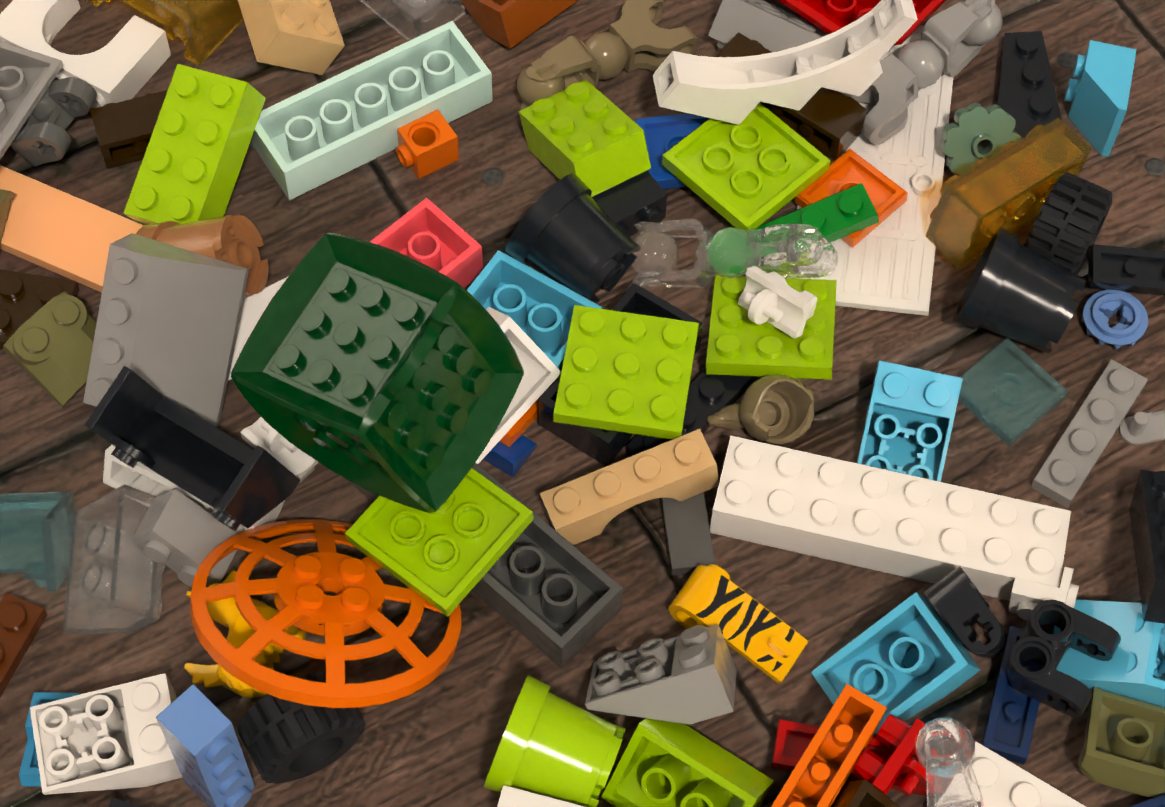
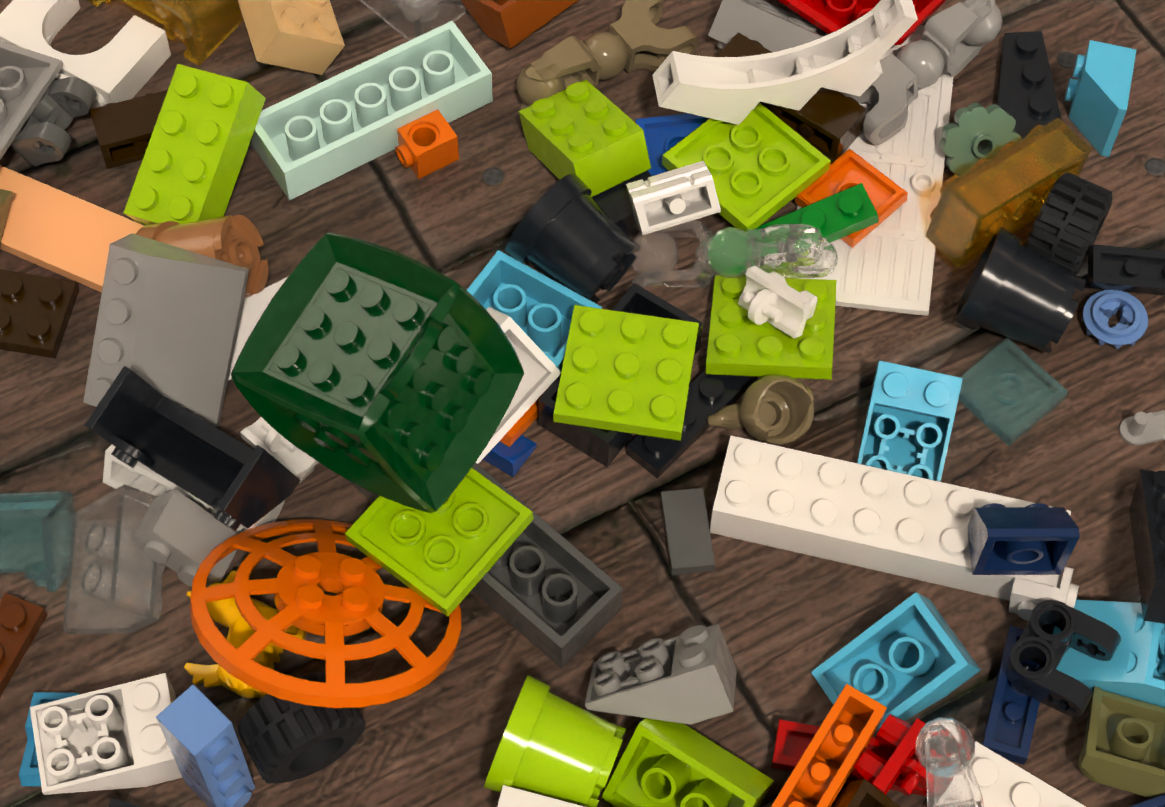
(55, 346): olive slope -> none
(435, 241): coral brick -> none
(665, 471): tan arch -> none
(673, 198): none -> white brick
(745, 623): yellow door -> none
(964, 608): black piece -> none
(1021, 539): none -> dark blue slope
(1089, 433): light grey plate -> none

